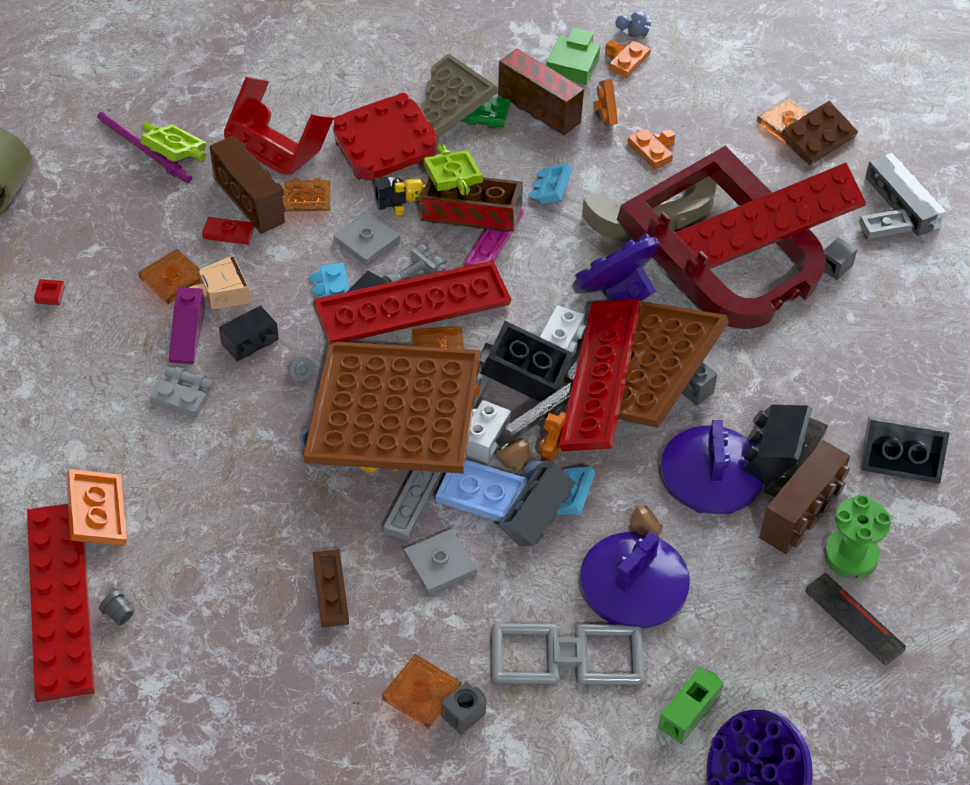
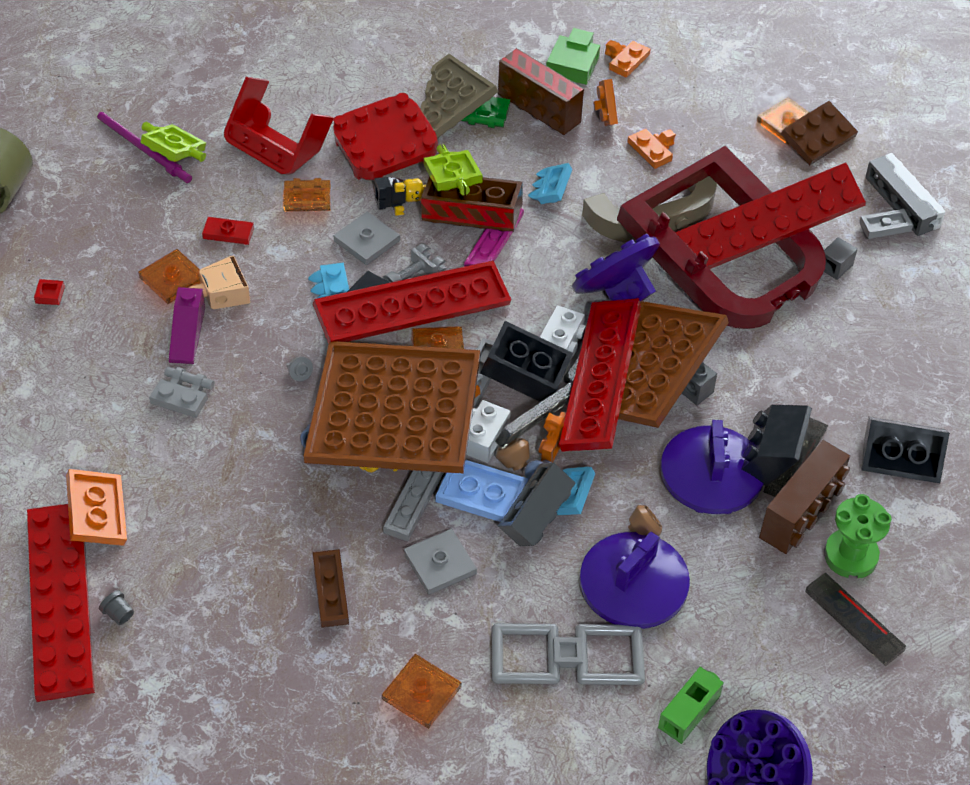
(247, 184): reddish brown brick -> none
(248, 333): black brick -> none
(463, 718): dark grey brick -> none
(637, 26): sand blue animal -> none

